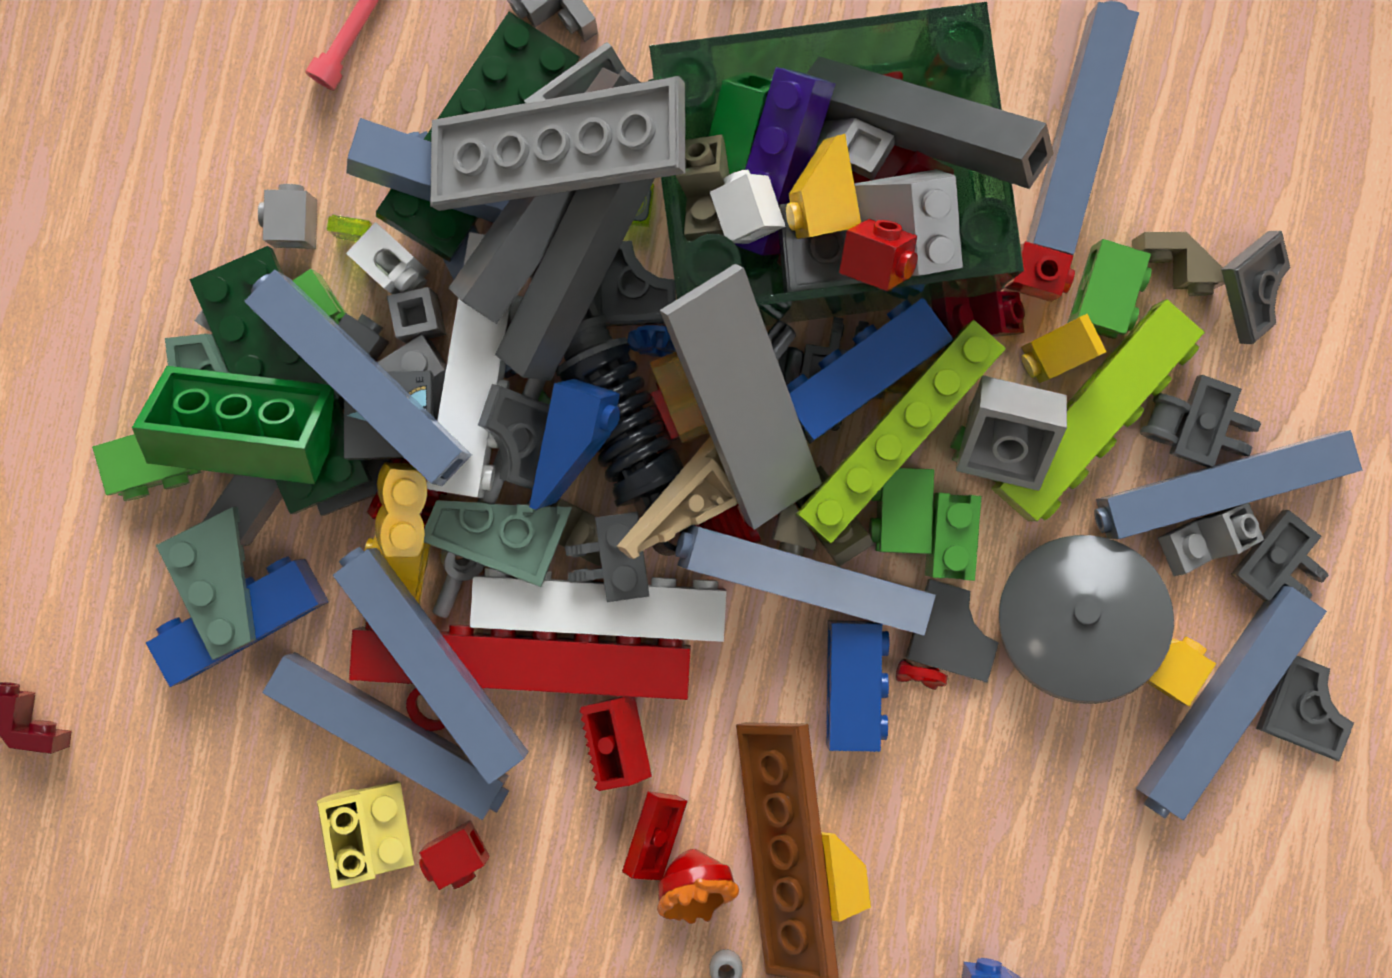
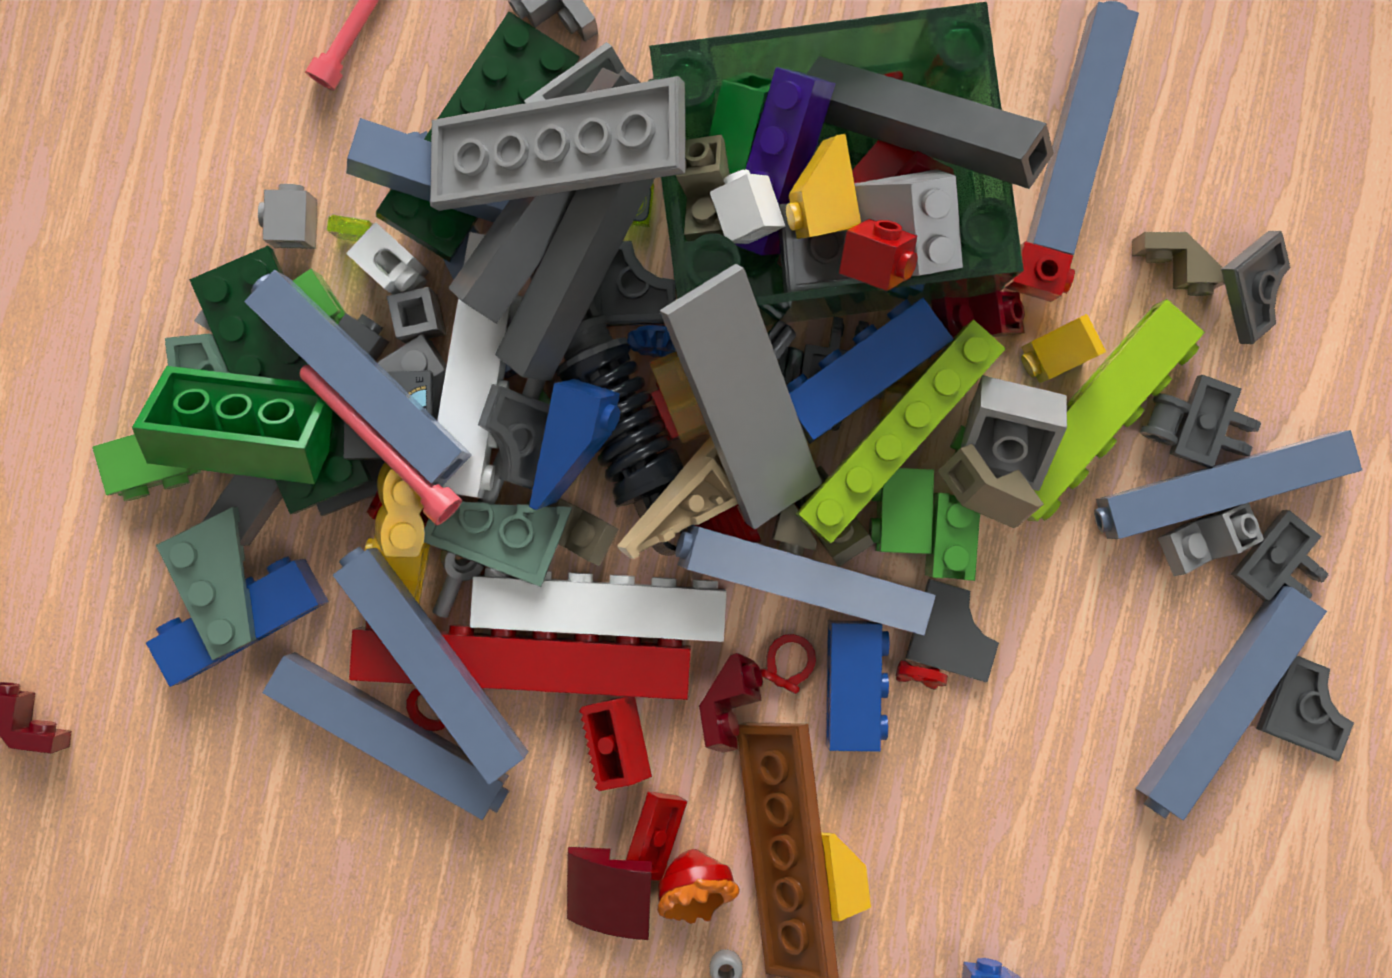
(364, 833): light yellow brick -> none
(437, 501): none -> coral piece
(453, 857): red brick -> none
(608, 893): none -> dark red slope
(622, 575): dark grey hinge -> none
(733, 687): none -> dark red slope
(792, 682): none -> red piece
(866, 144): light grey slope -> none
(976, 488): none -> dark tan slope
(1086, 619): dark grey dish -> none
(1111, 287): bright green brick -> none
(1182, 671): yellow slope -> none

